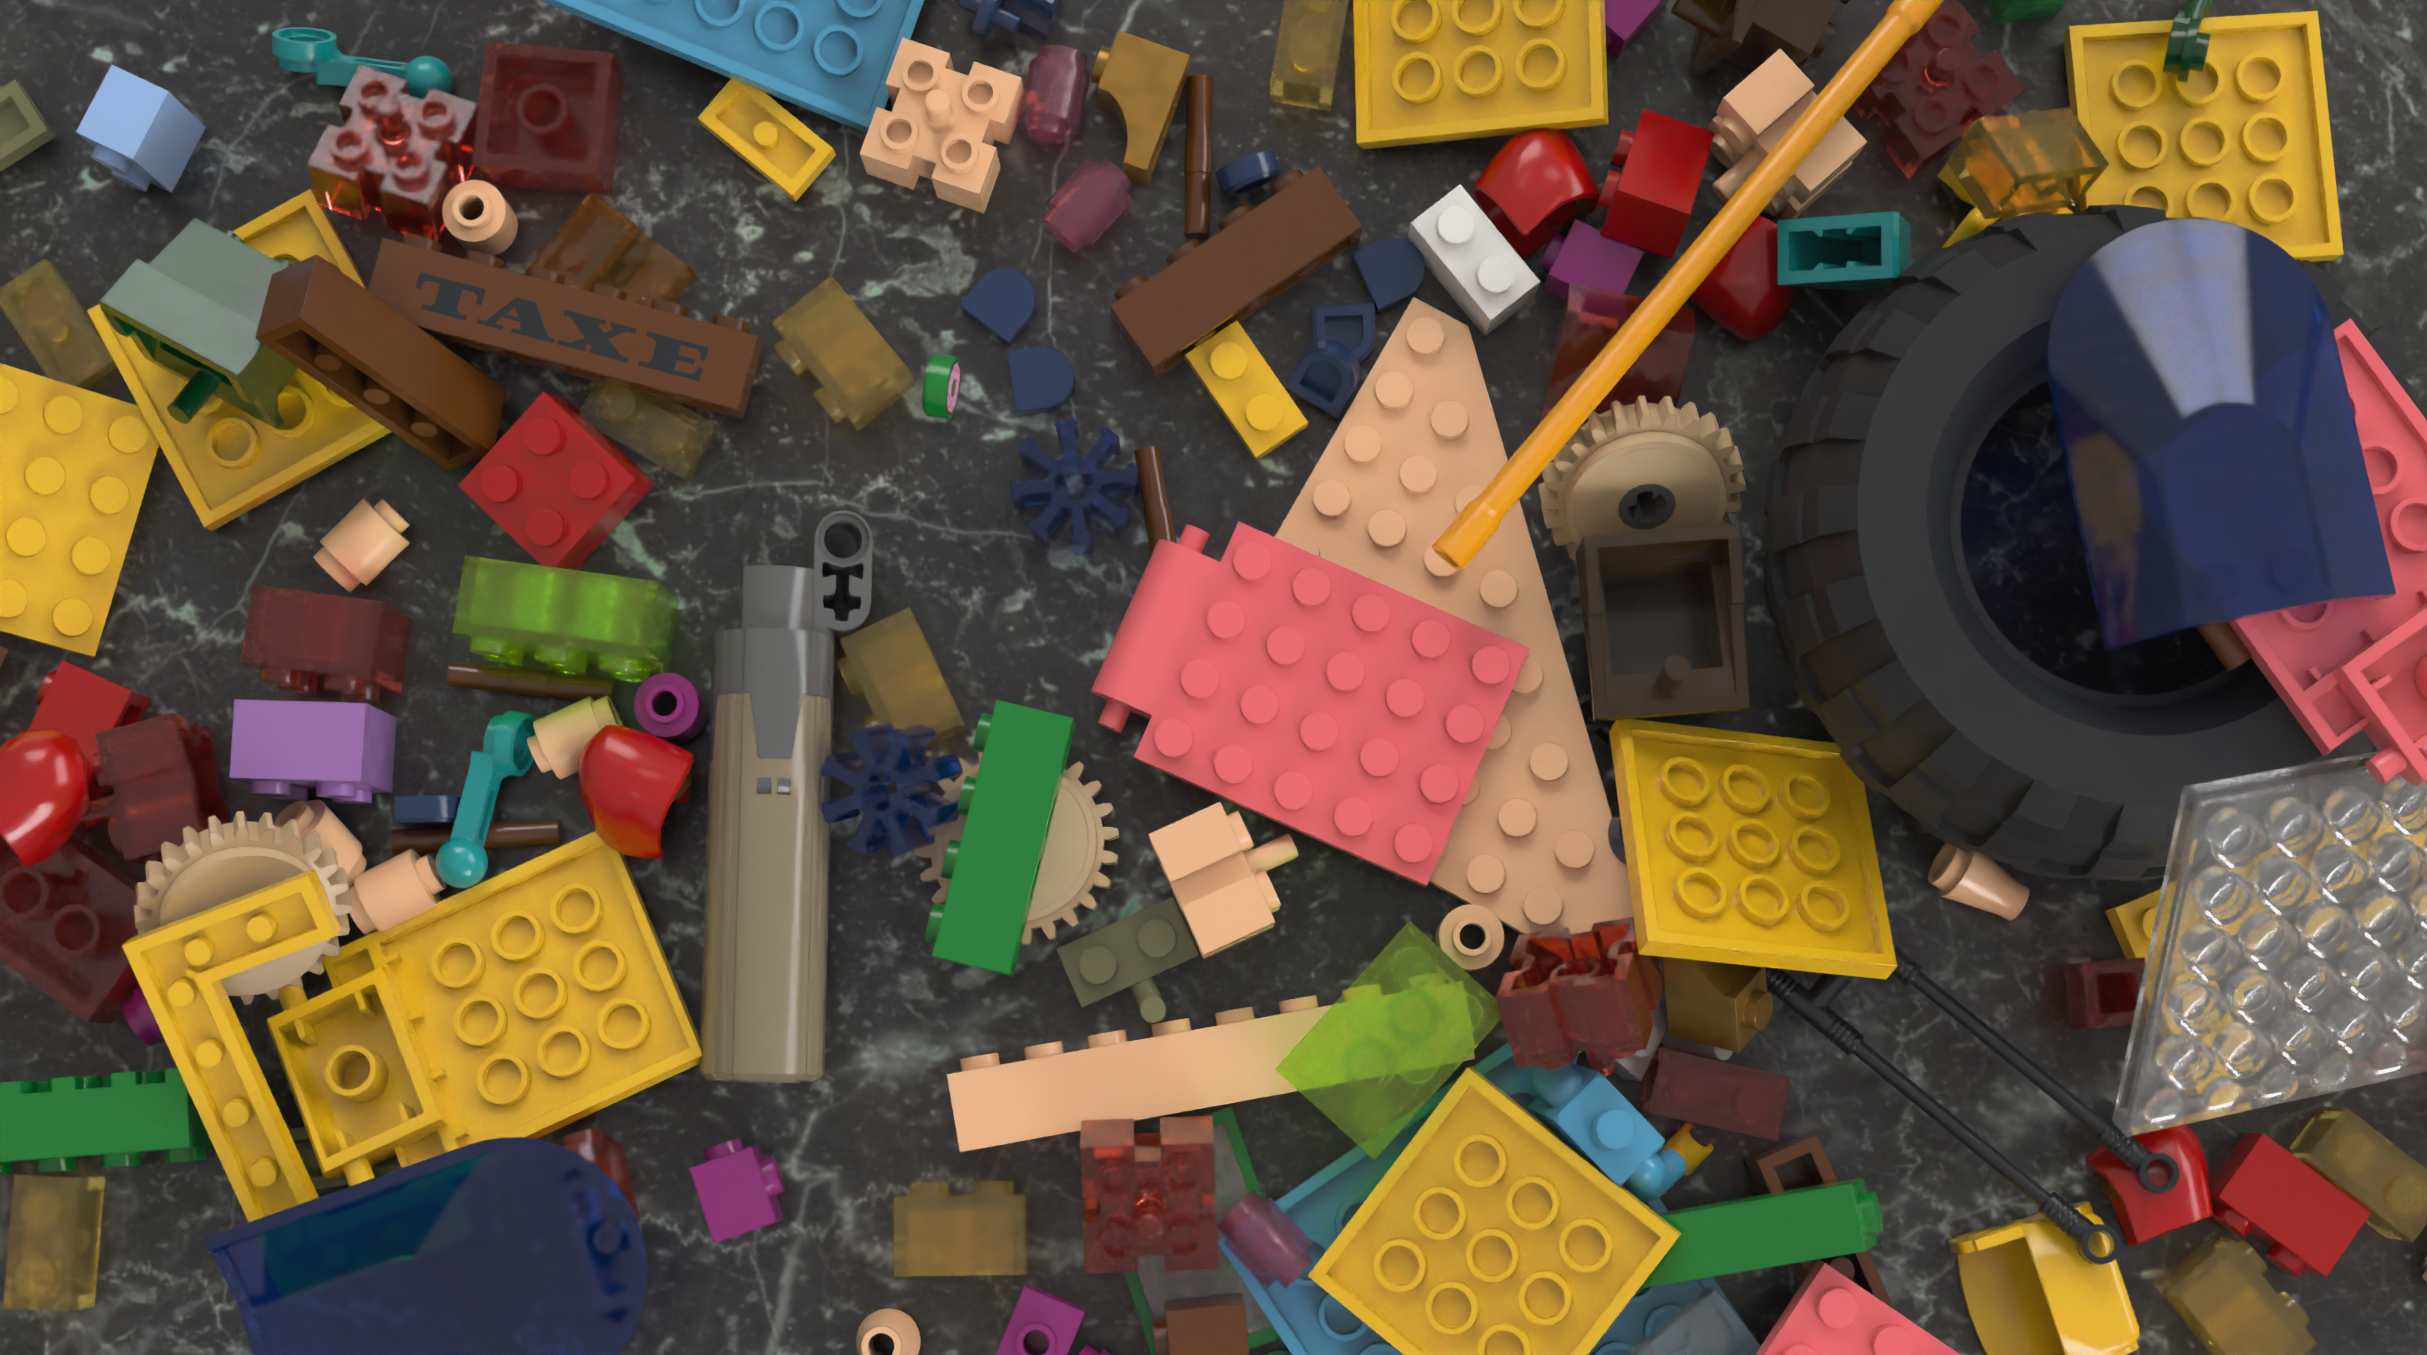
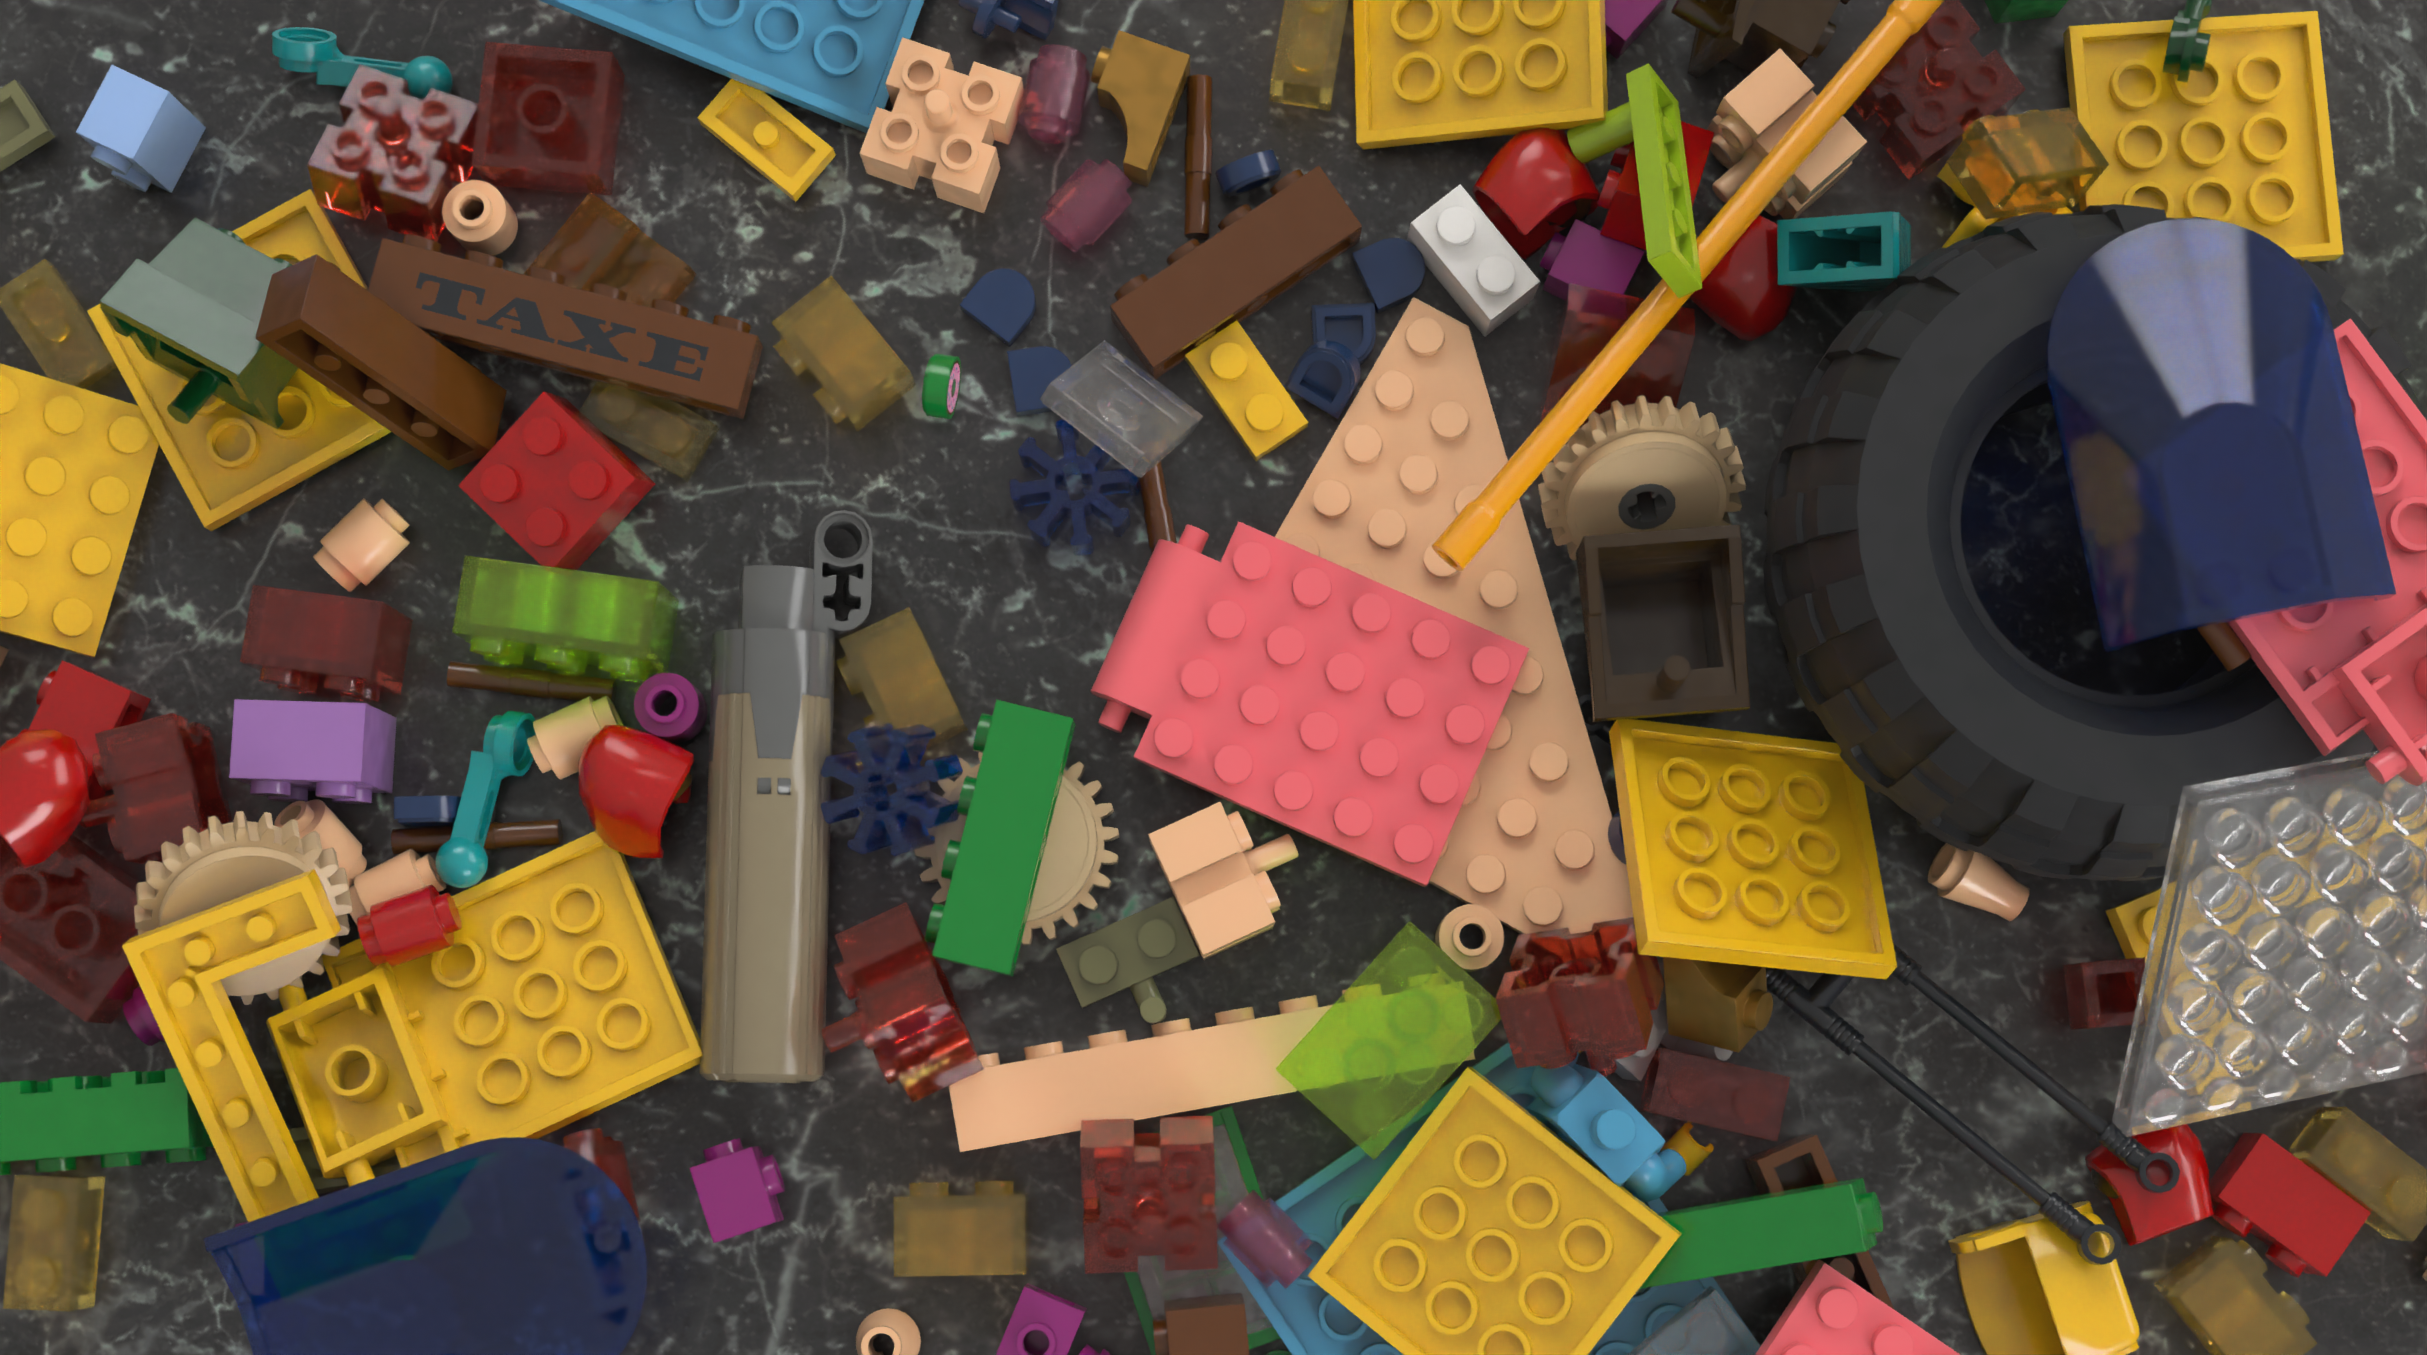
(409, 926): none -> red brick
(901, 1005): none -> clear red brick
(1121, 408): none -> clear tile
(1655, 127): none -> lime piece

